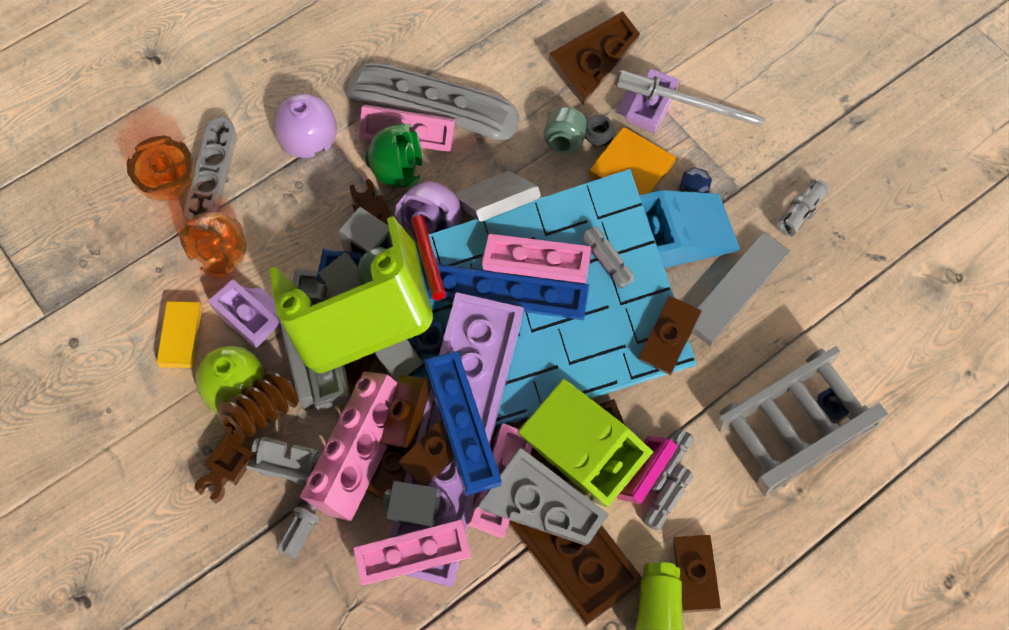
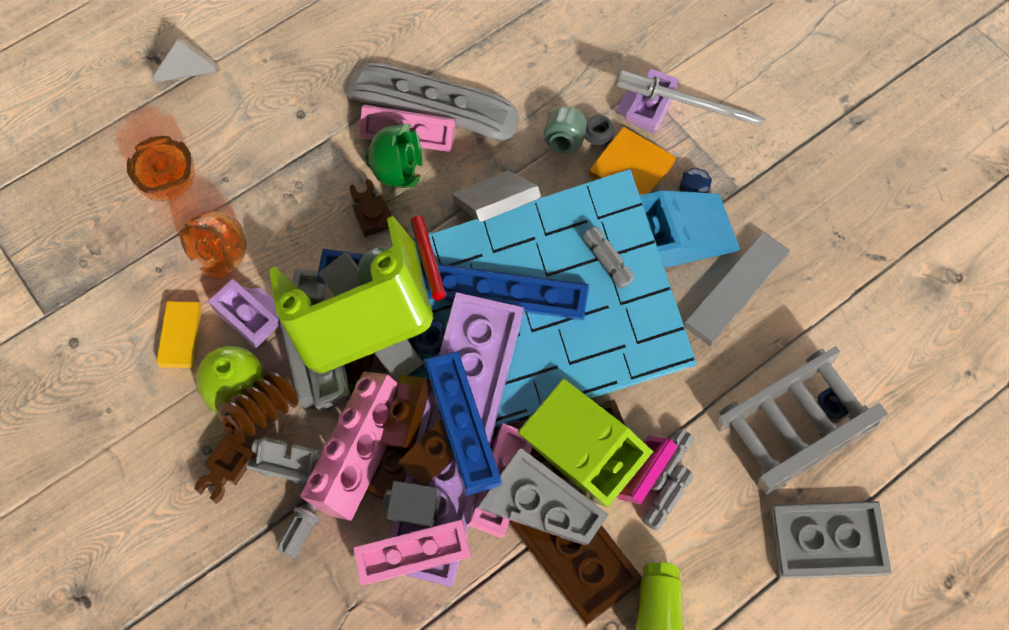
(184, 61): none -> light grey slope
(215, 173): light grey beam -> none
(305, 125): lavender cylinder -> none
(364, 233): light grey panel -> none
(432, 202): lavender cylinder -> none
(537, 258): bright pink plate -> none
(594, 54): reddish brown wing -> none
(670, 335): reddish brown plate -> none
(697, 573): reddish brown plate -> none
(803, 207): light grey pin -> none
(829, 540): none -> light grey tile

